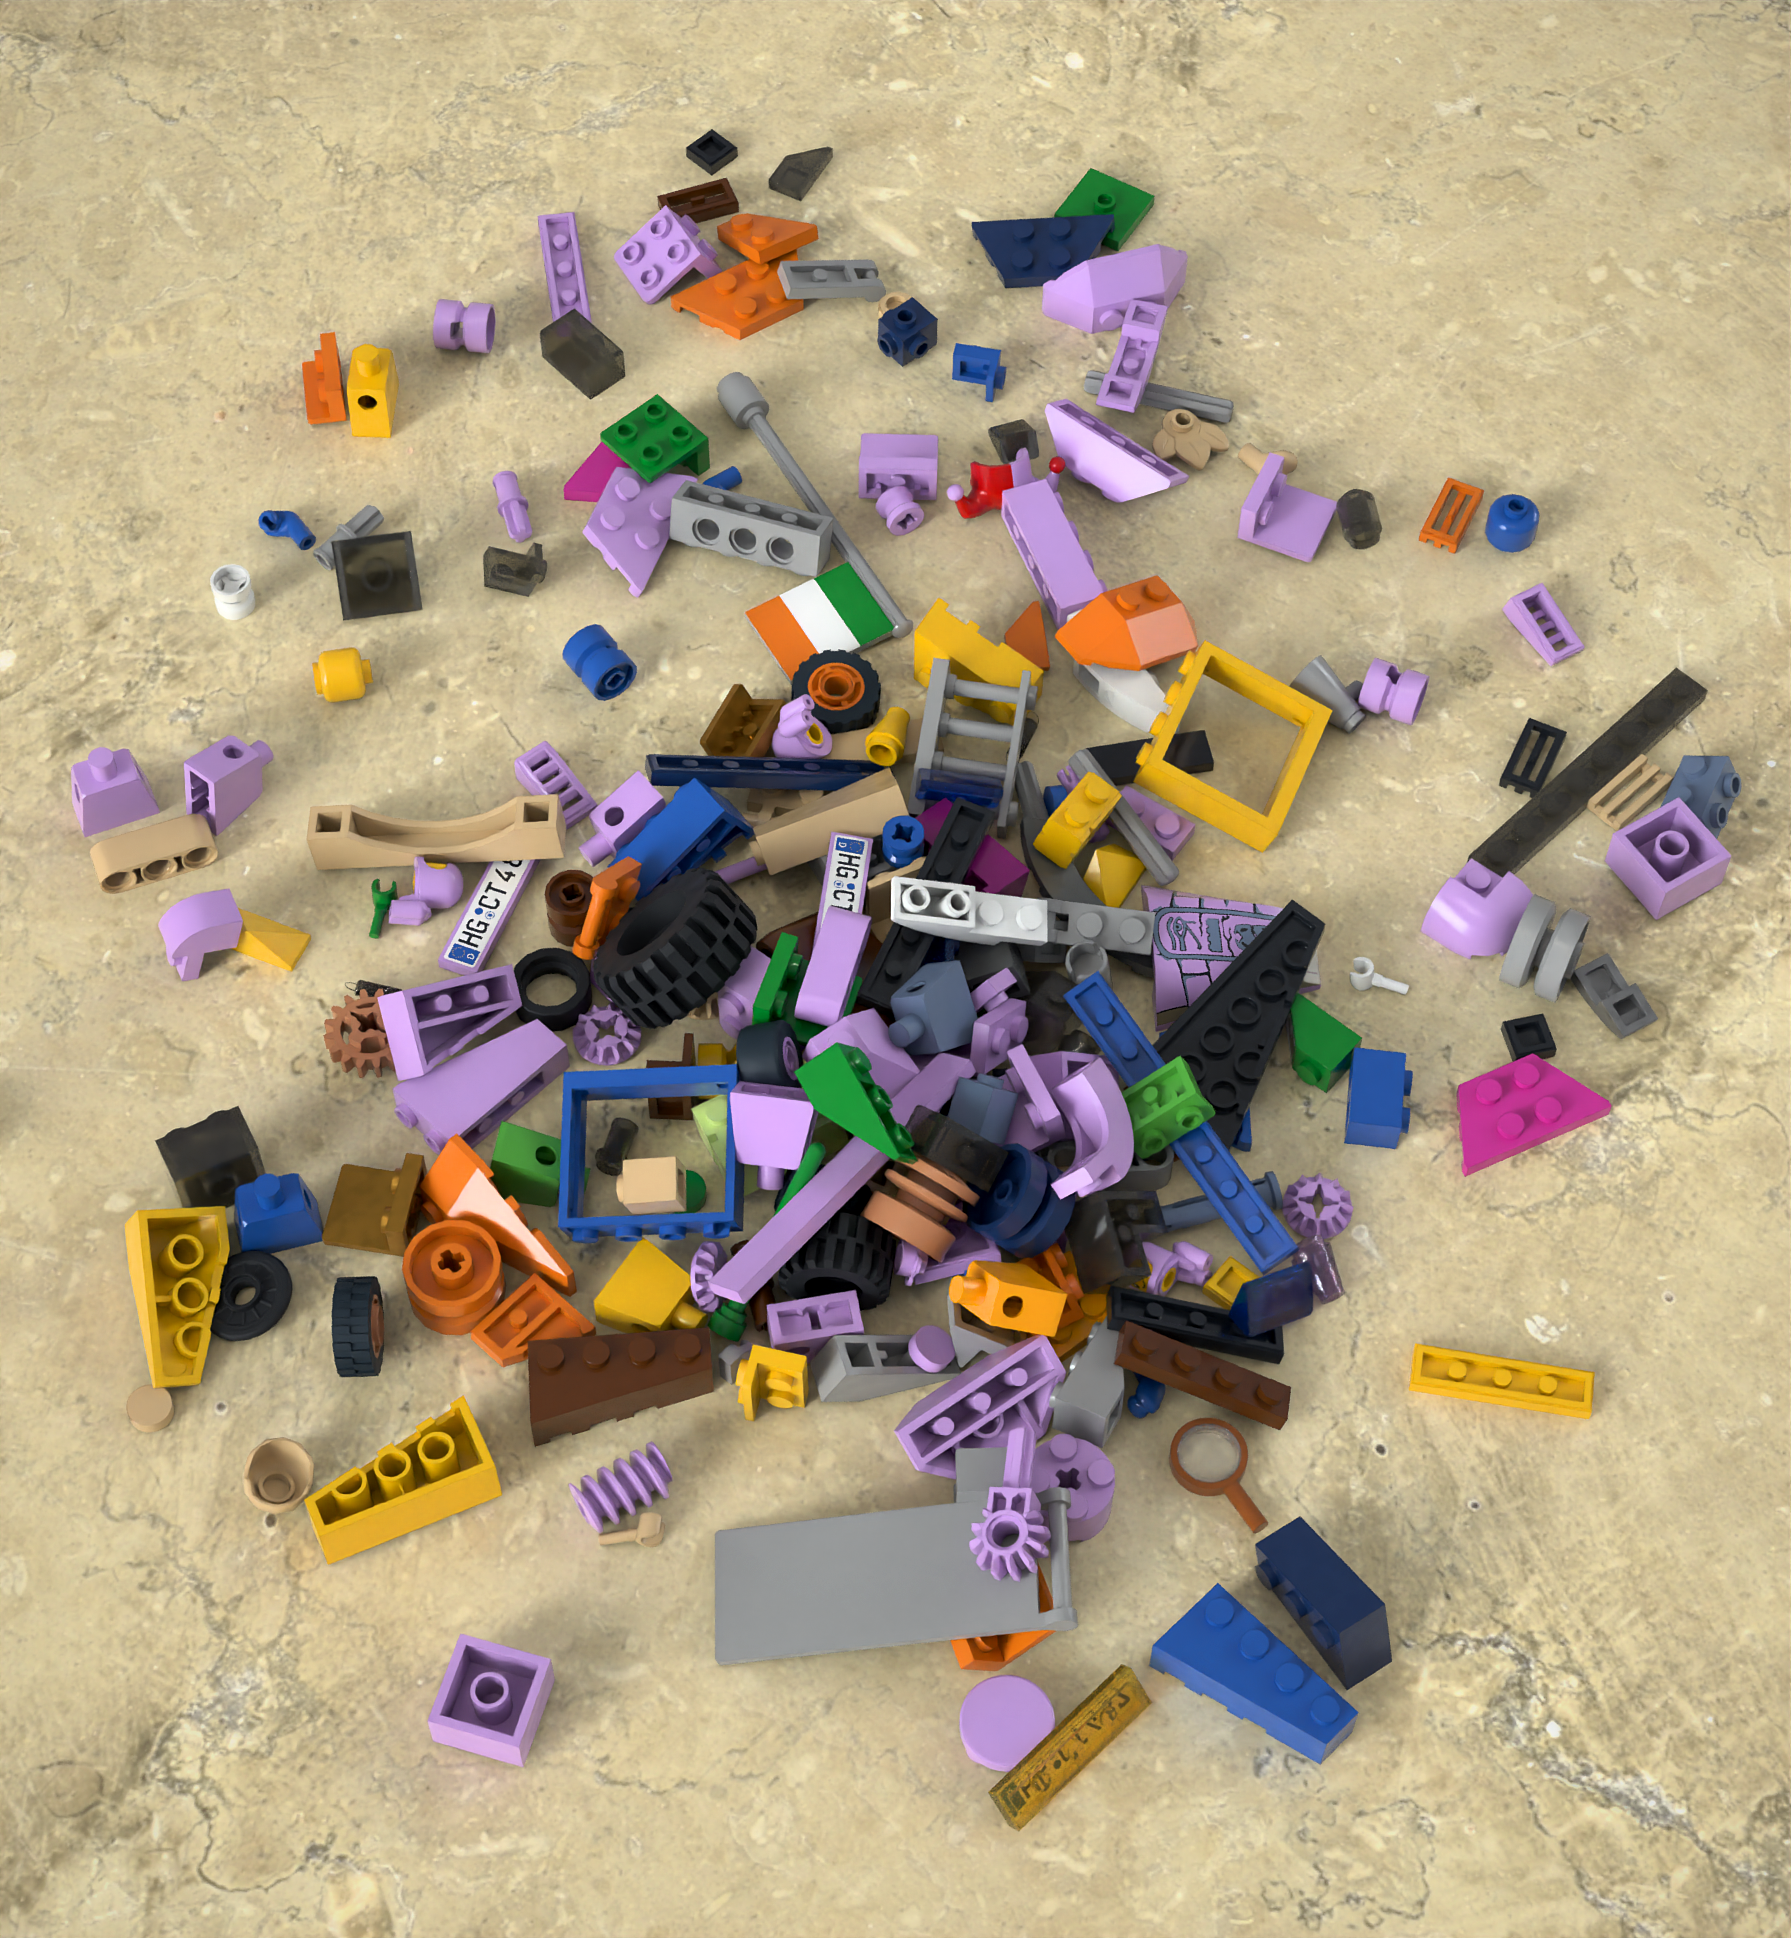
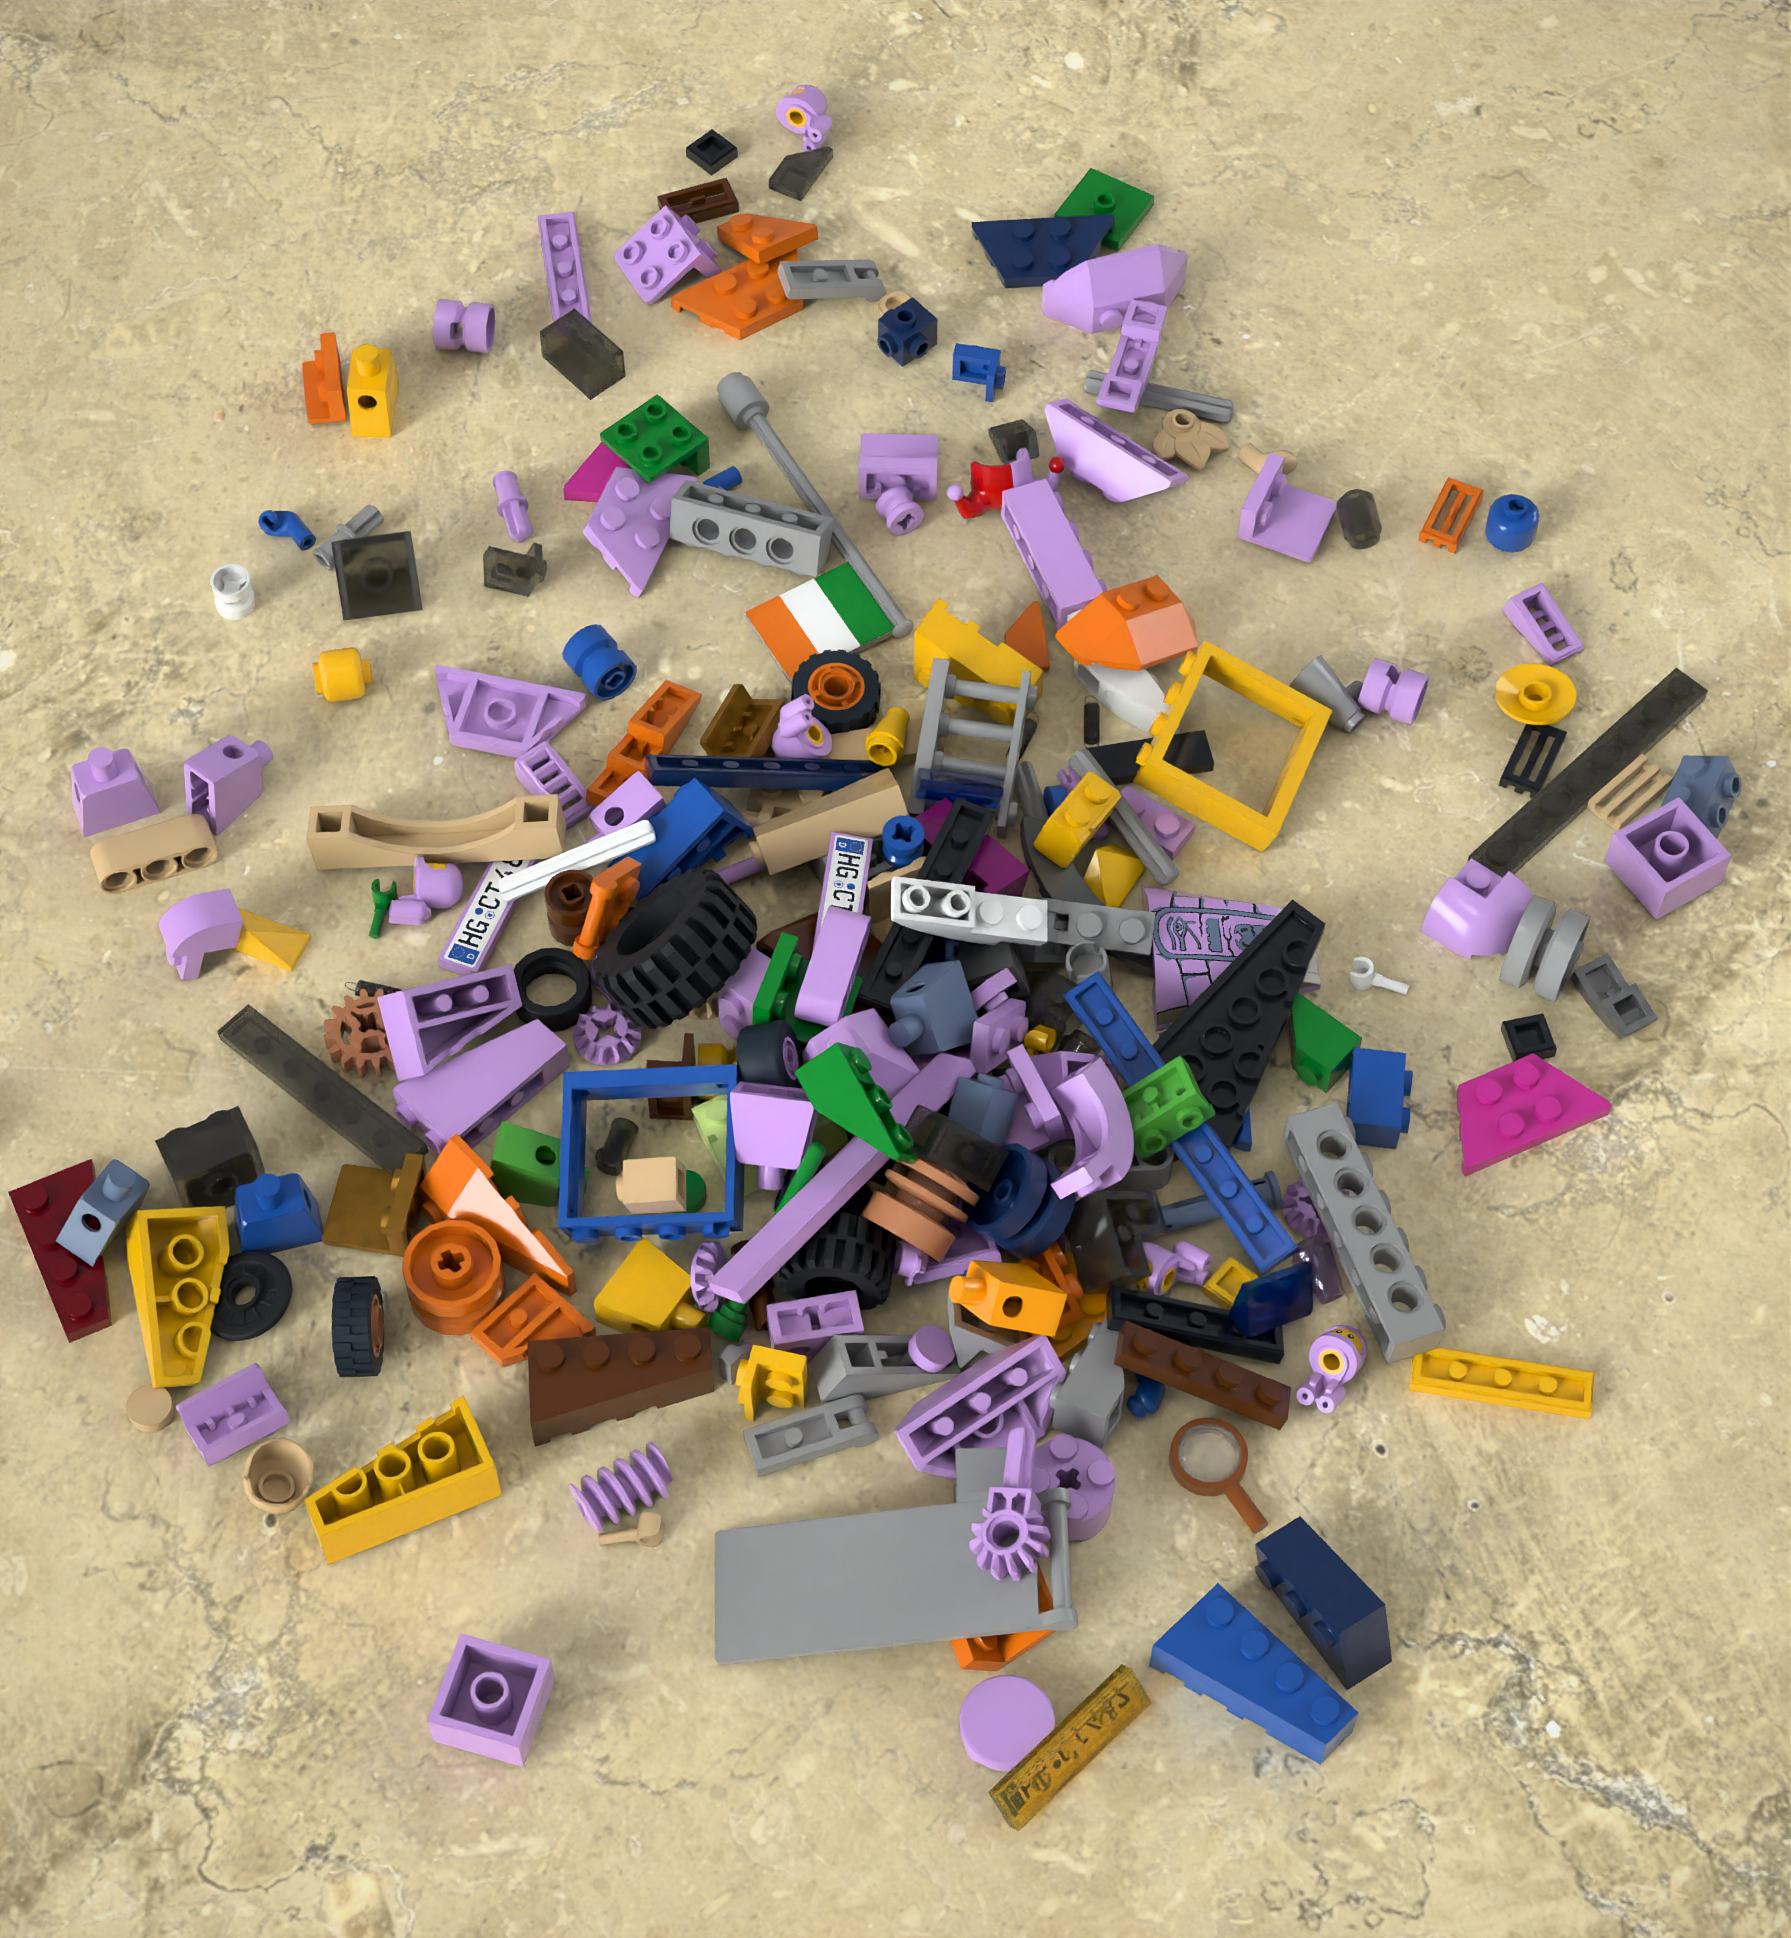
(73, 1285): none -> dark red wing
(113, 1200): none -> sand blue torso
(232, 1414): none -> lavender bracket
(320, 1089): none -> clear smoke tile
(503, 712): none -> lavender wing
(579, 858): none -> white axle
(649, 731): none -> orange slope
(805, 114): none -> lavender piece
(809, 1434): none -> light grey plate
(1040, 1039): none -> yellow hand
(1091, 722): none -> clear smoke piece
(1334, 1360): none -> lavender piece
(1396, 1331): none -> light grey brick
(1535, 694): none -> yellow dish

